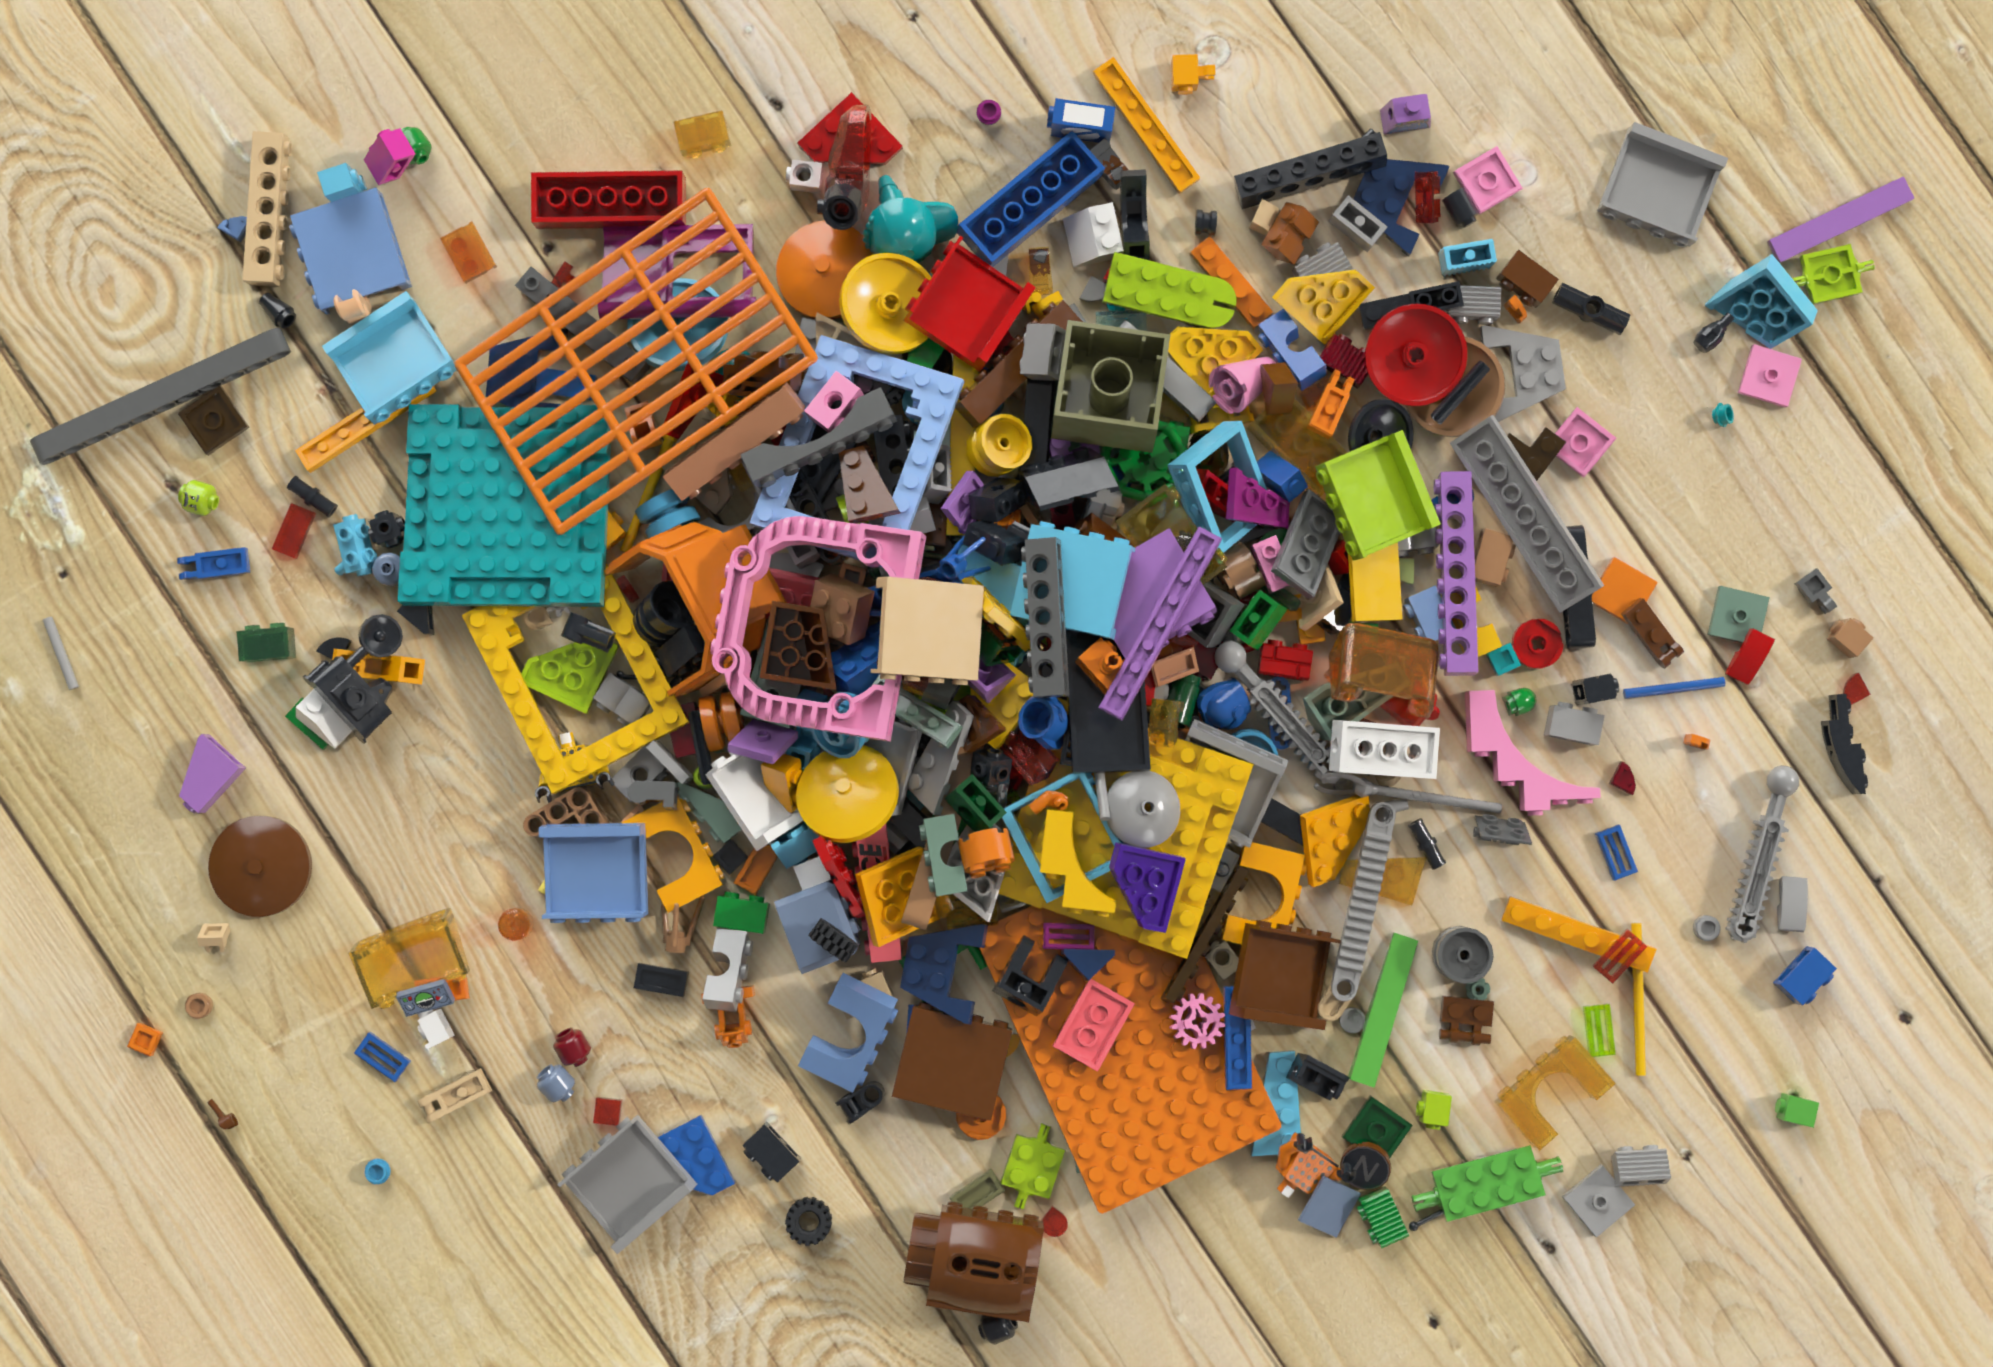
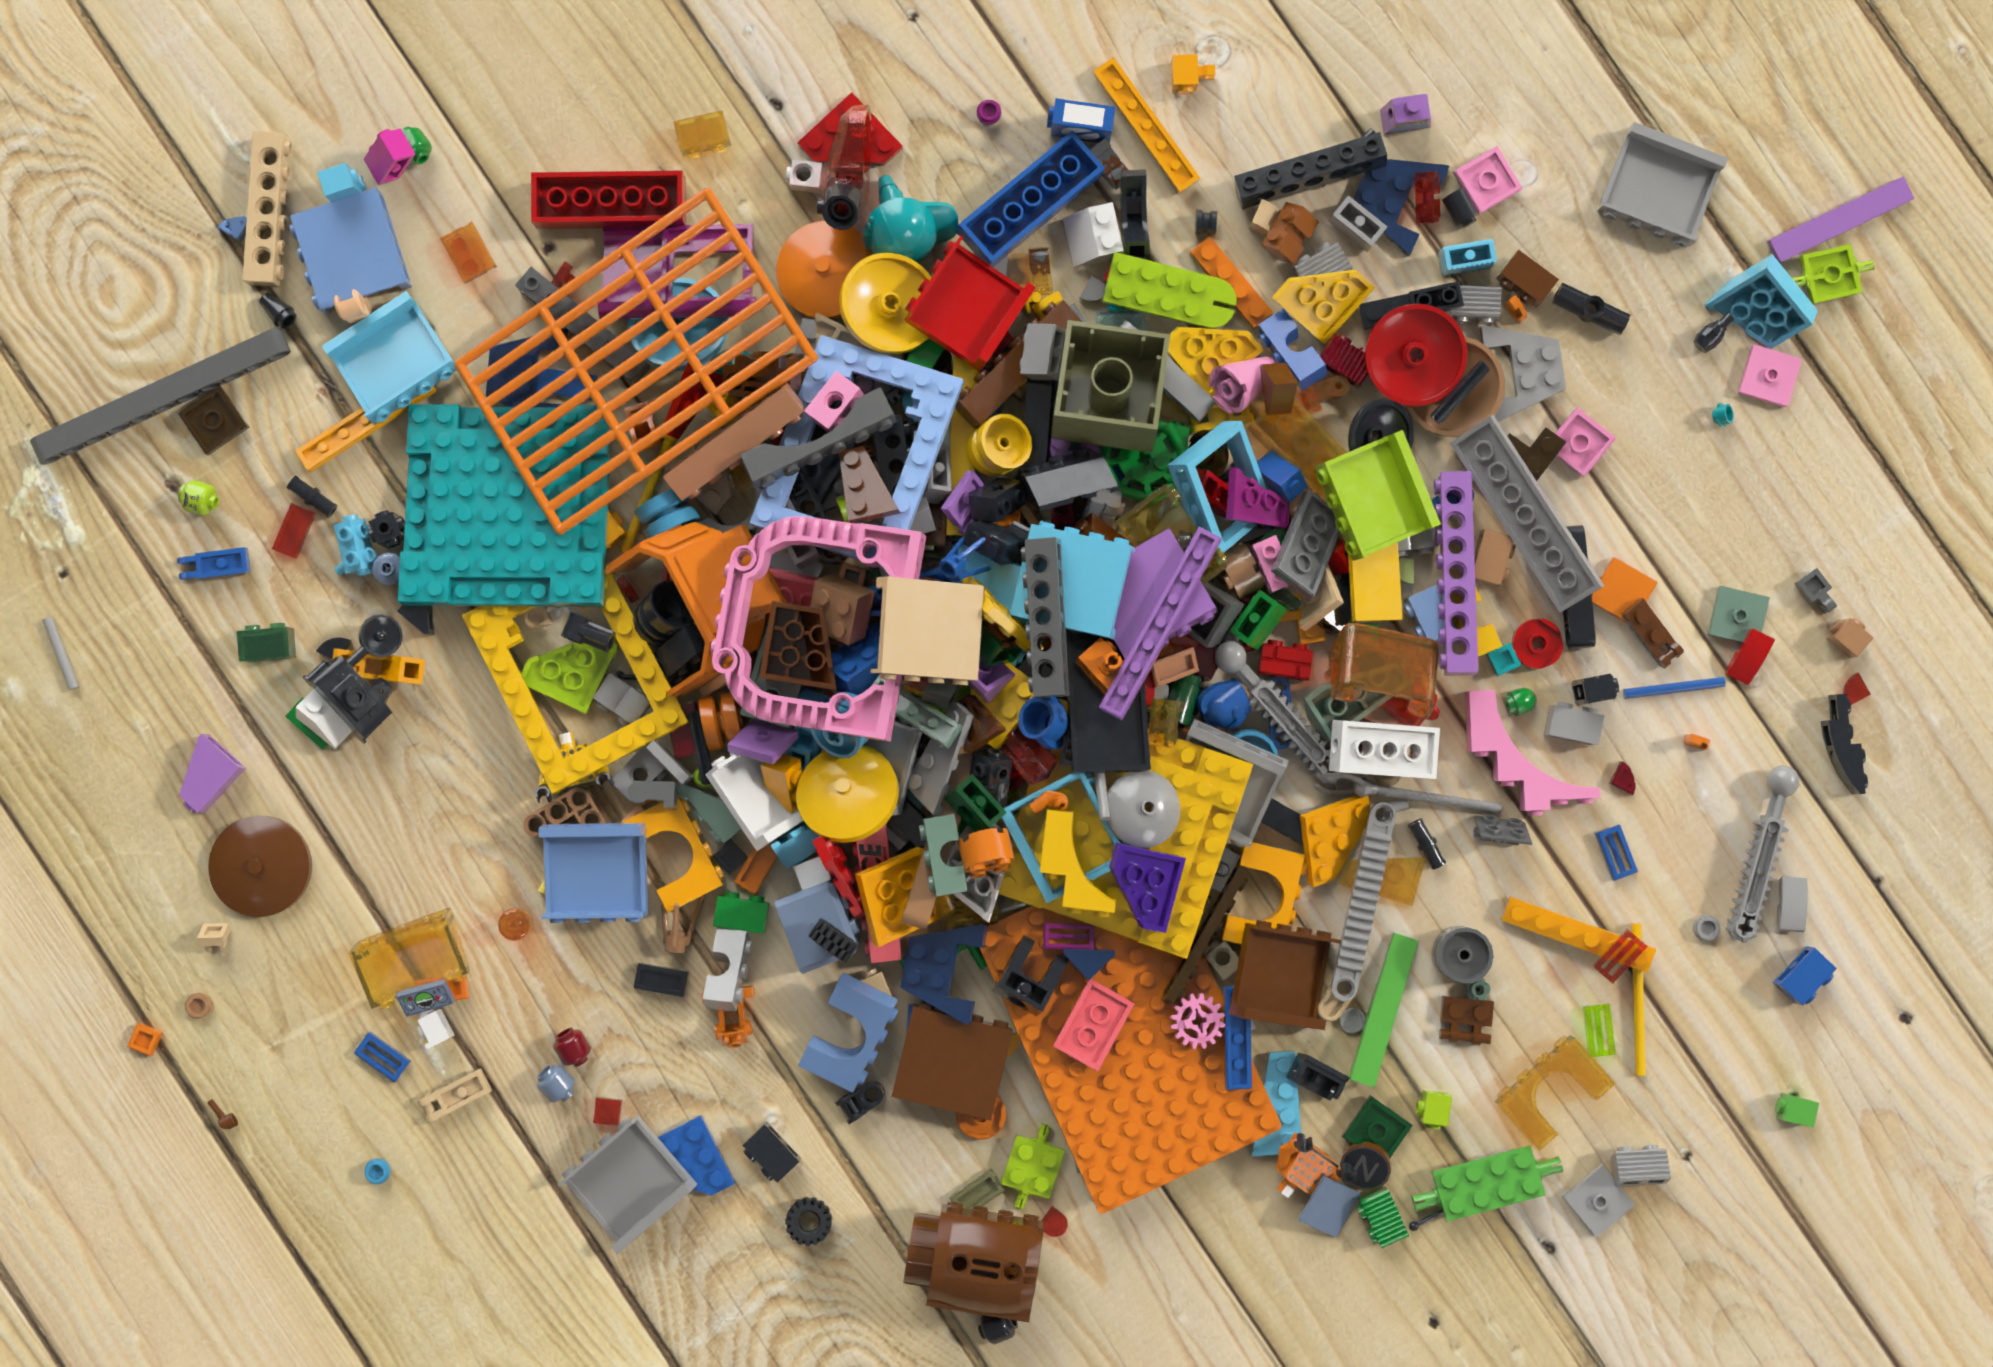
(1330, 406): orange hinge -> none

